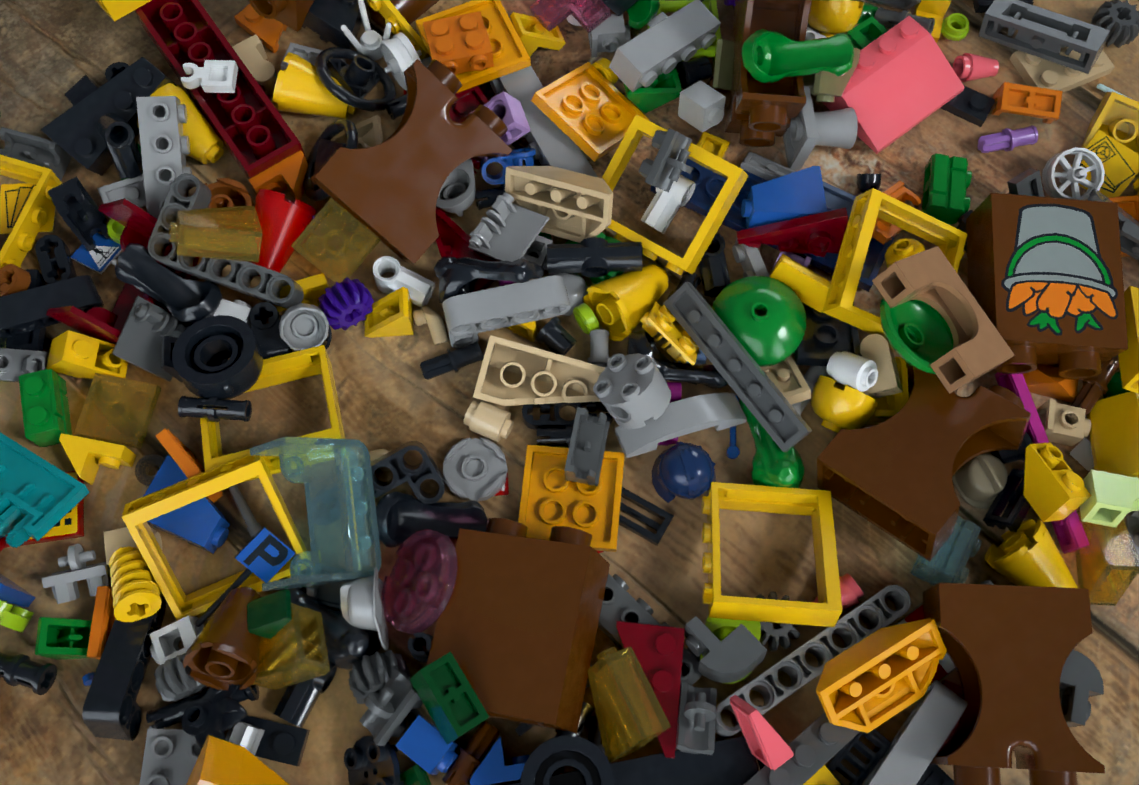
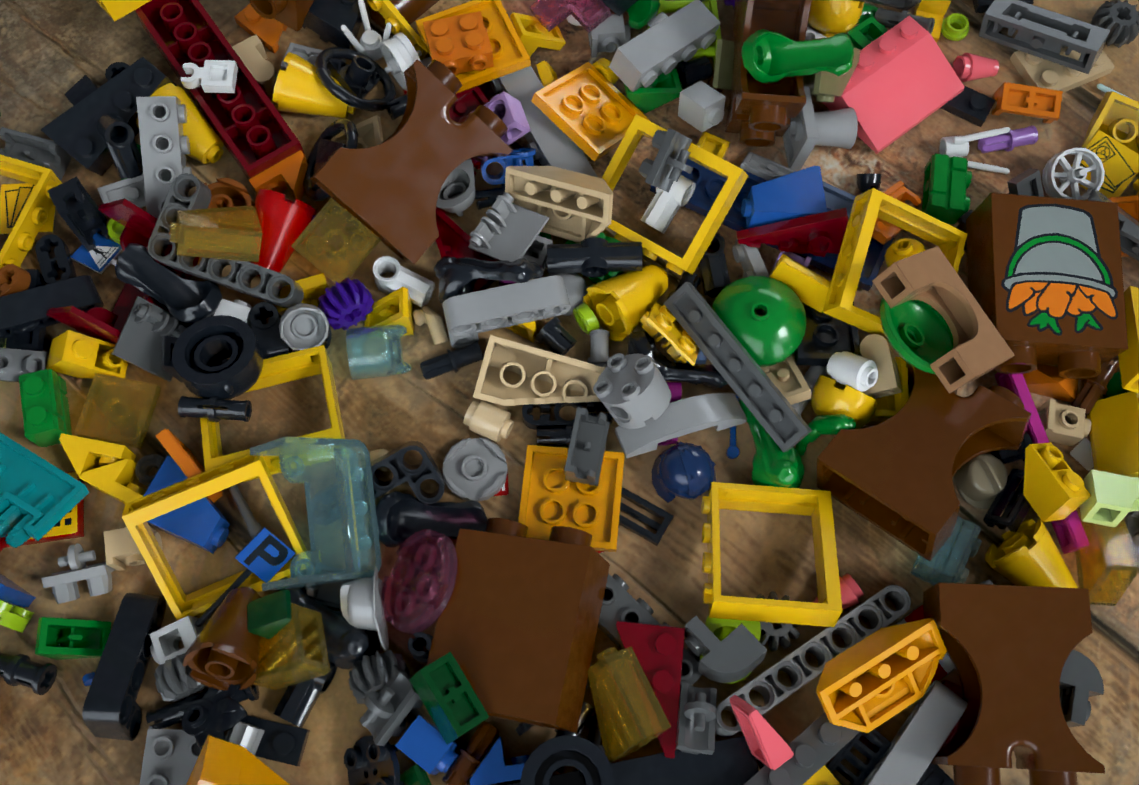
(101, 622): orange tile -> none
(115, 480): none -> yellow slope
(133, 586): yellow piece -> none
(376, 351): none -> clear light blue piece
(546, 73): none -> yellow tile
(825, 425): none -> green arm
(959, 147): none -> white plant

